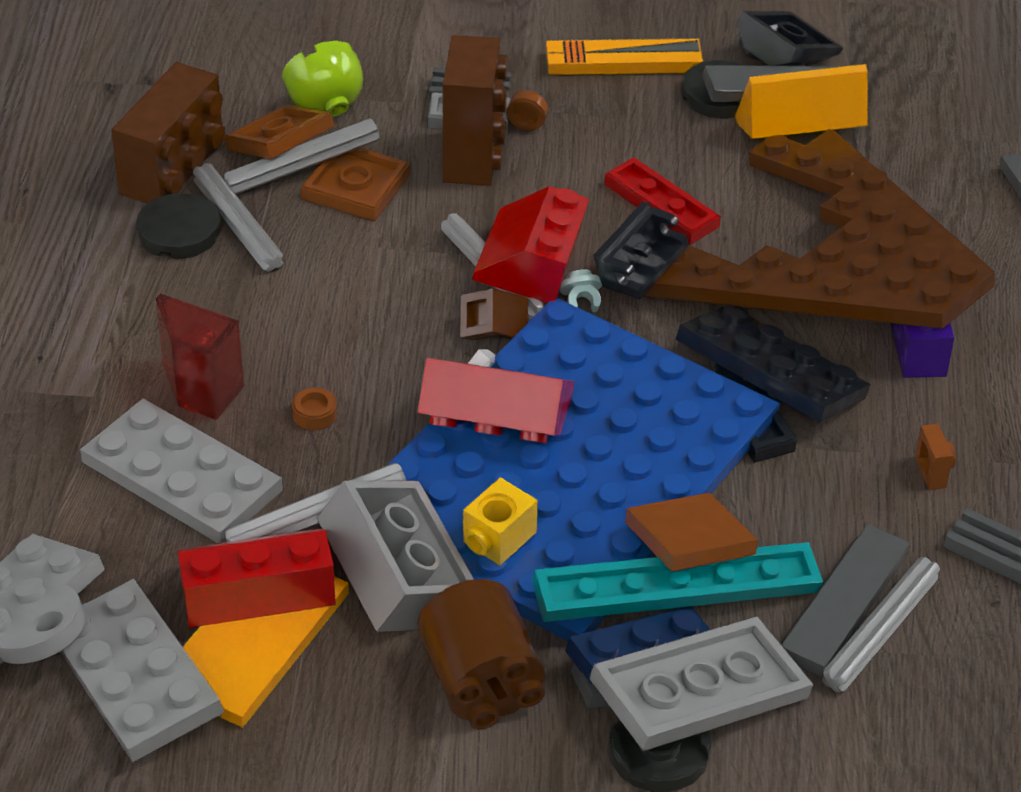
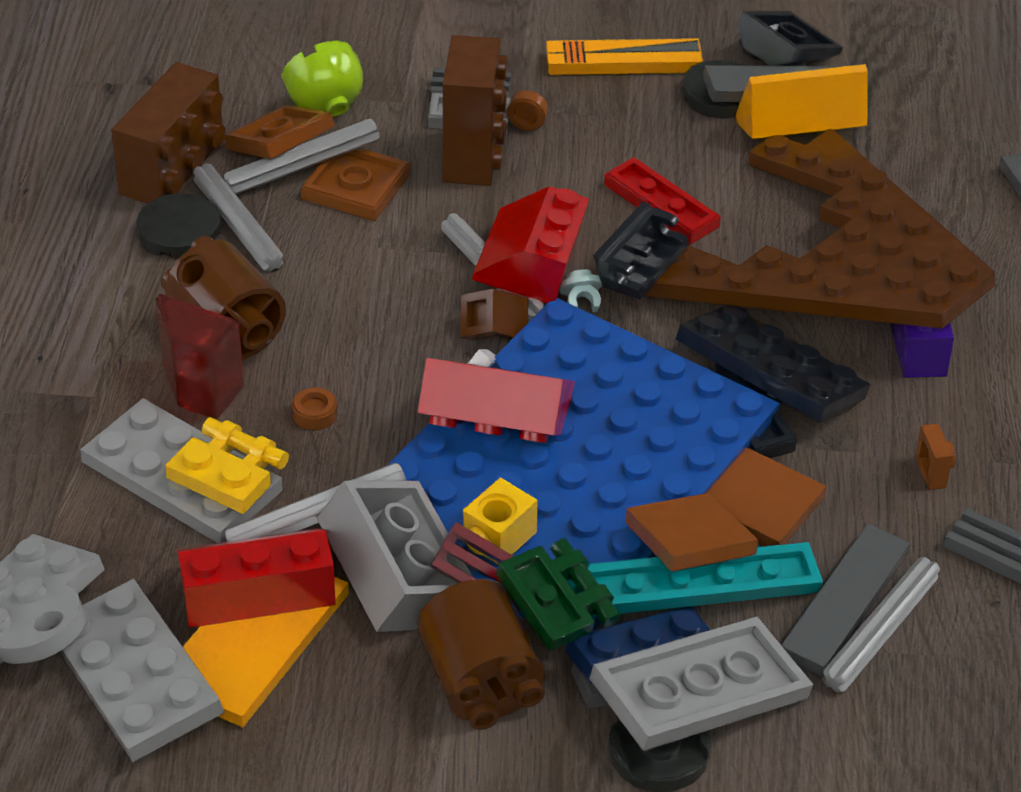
(220, 475): none -> yellow plate
(226, 283): none -> reddish brown cylinder
(475, 541): none -> dark red tile
(548, 600): none -> dark green plate
(767, 496): none -> dark orange tile

